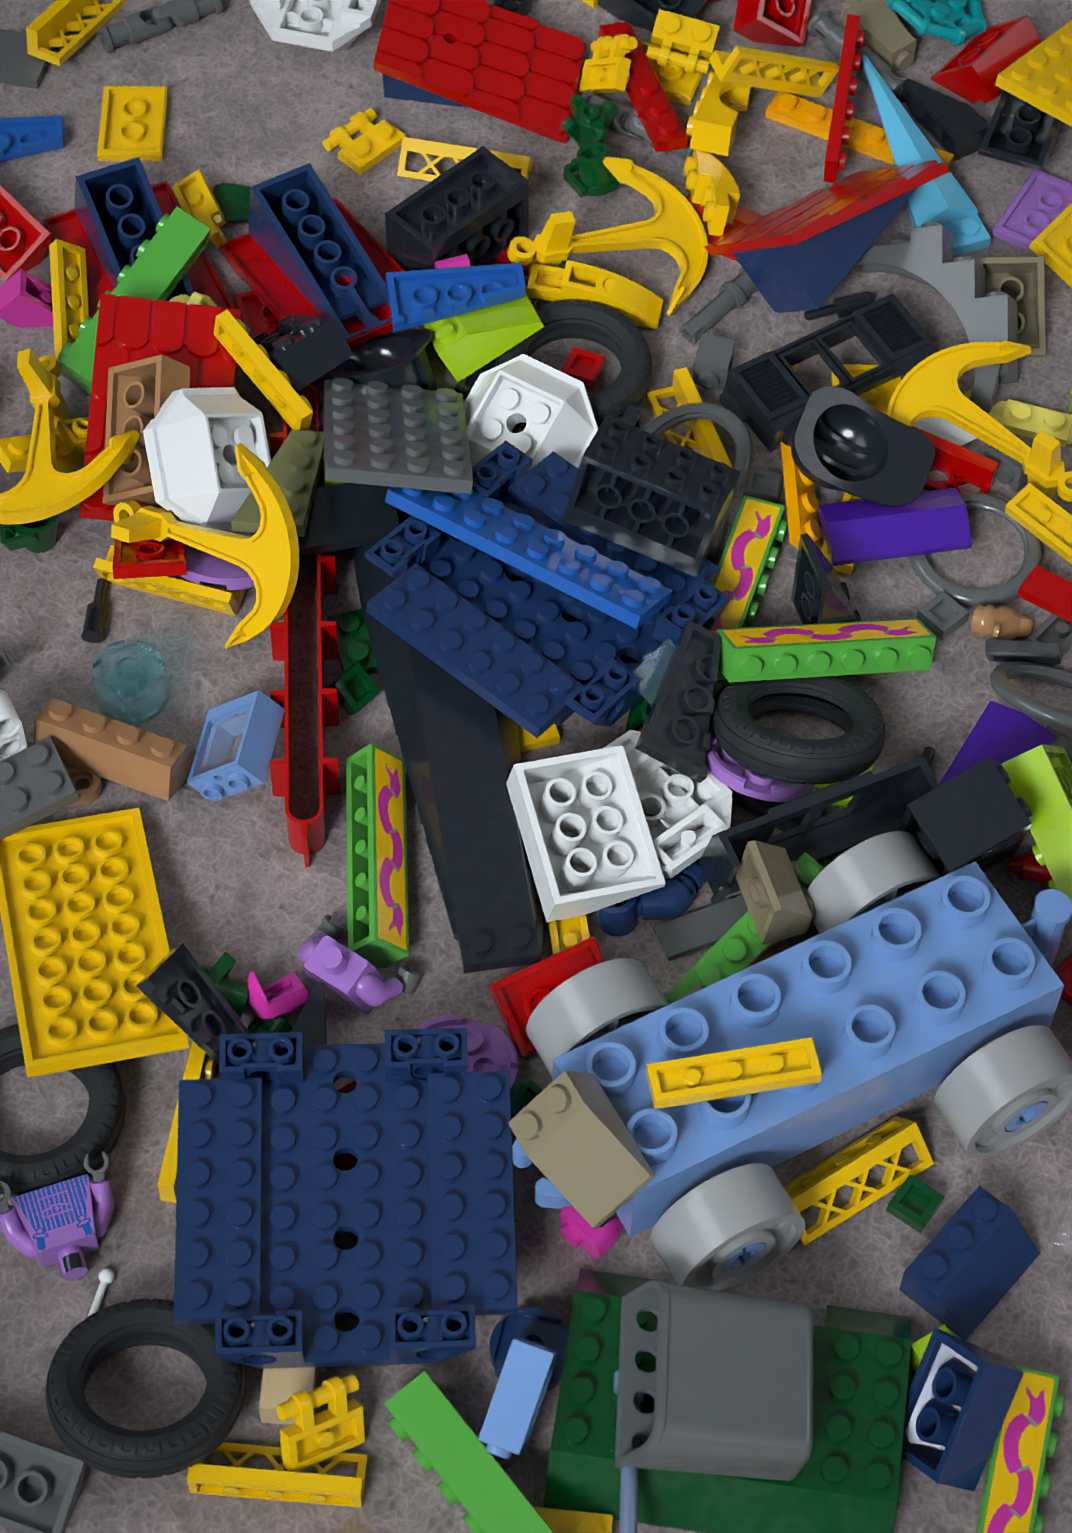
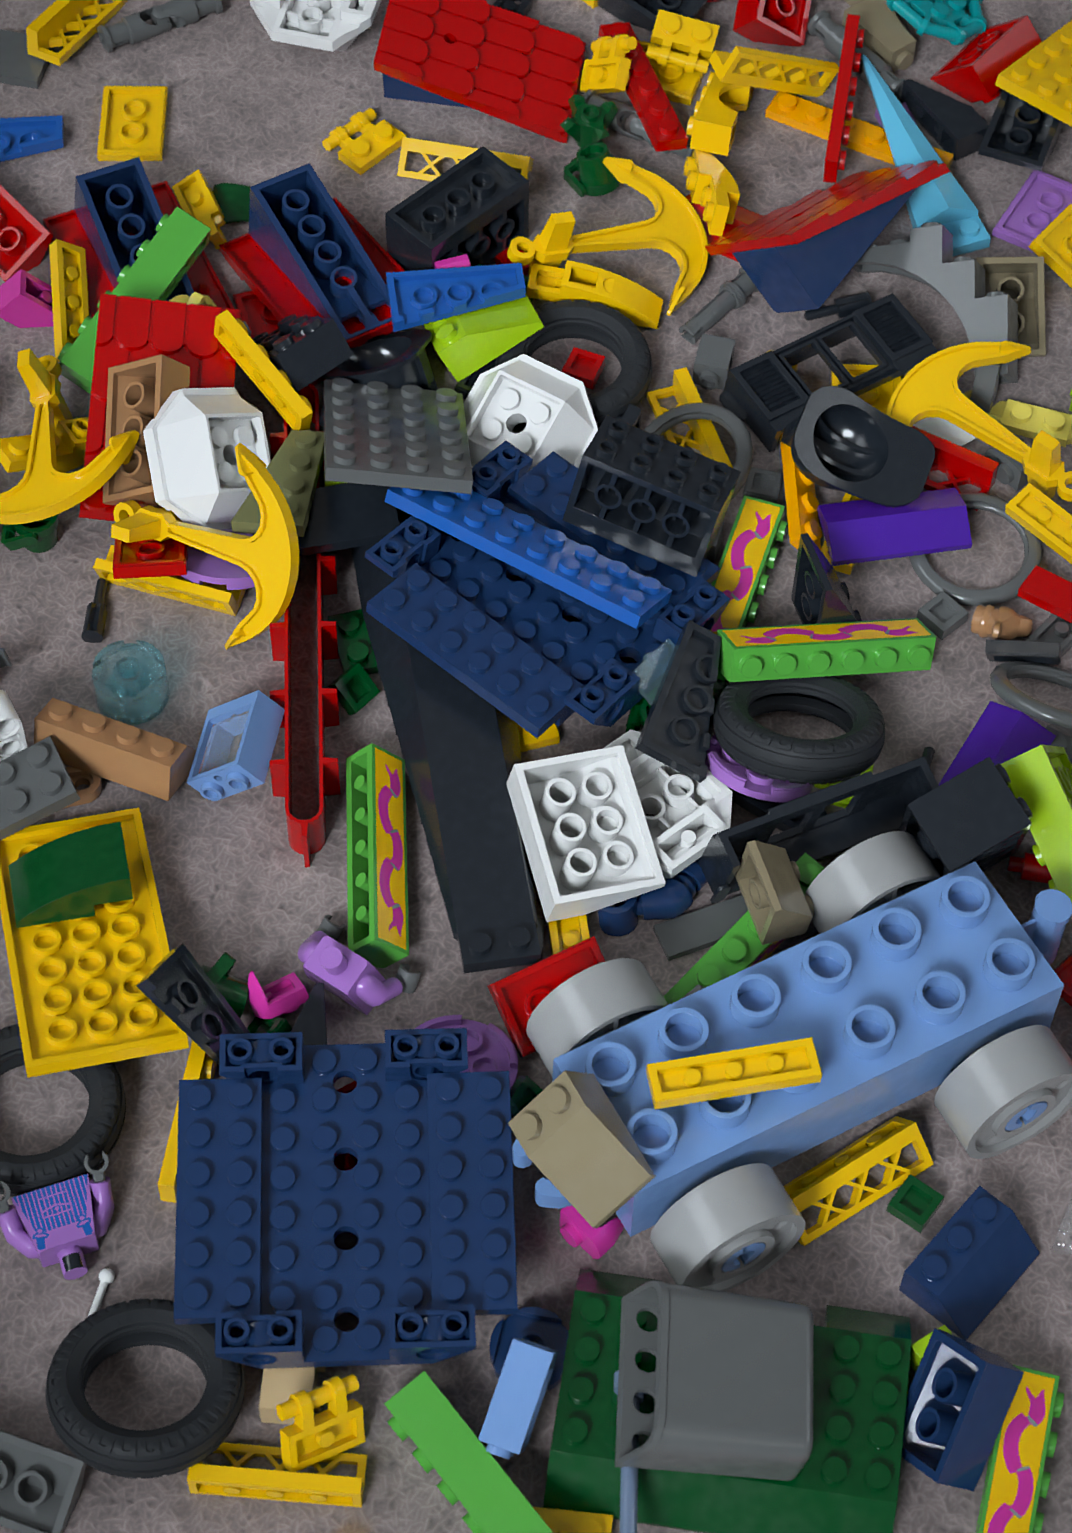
(70, 876): none -> dark green slope

